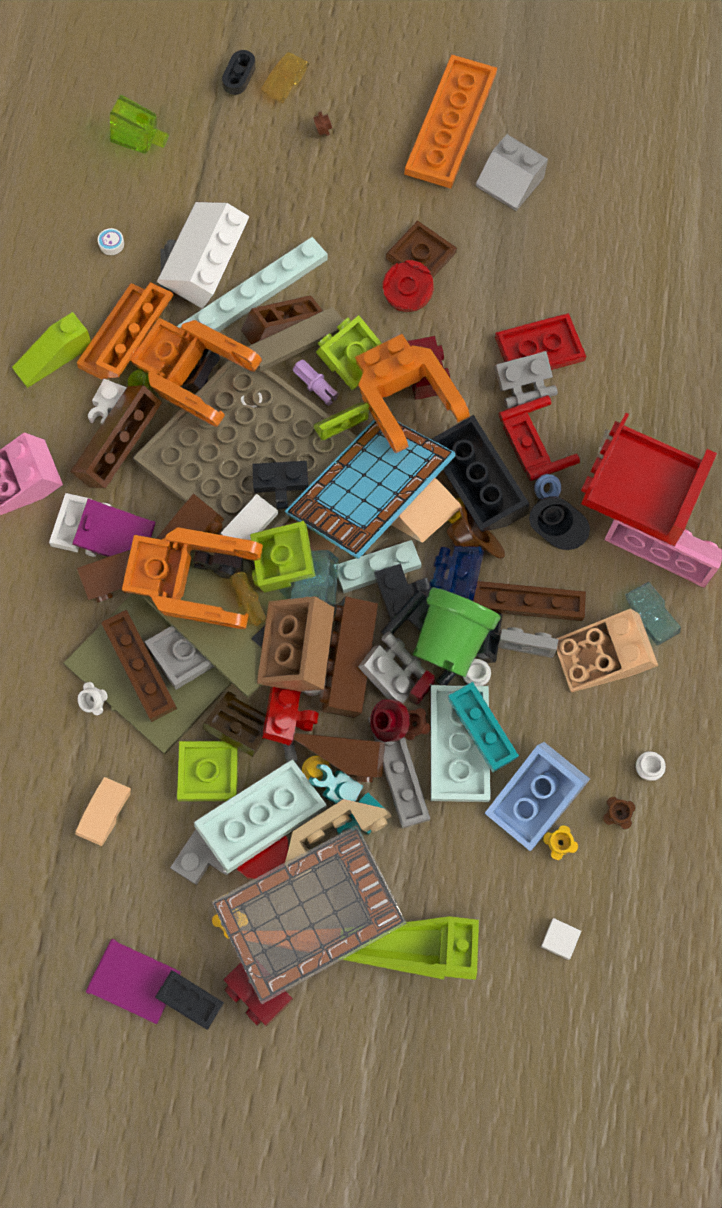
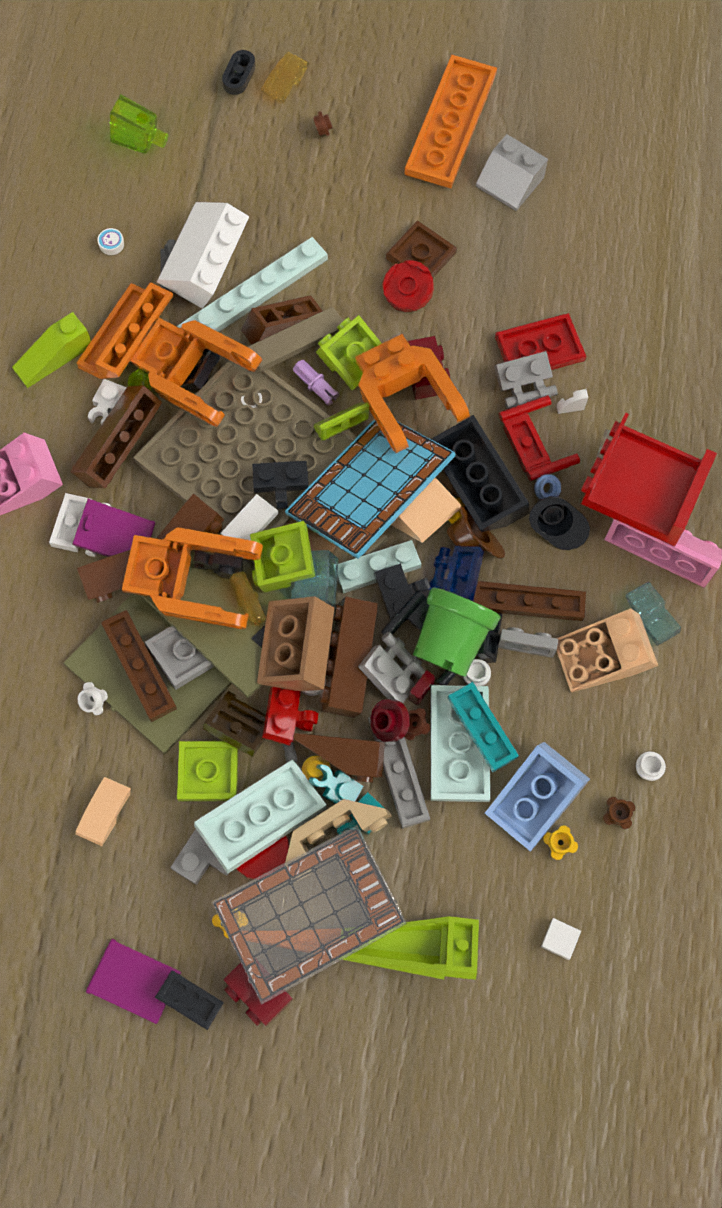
(574, 403): none -> white tile

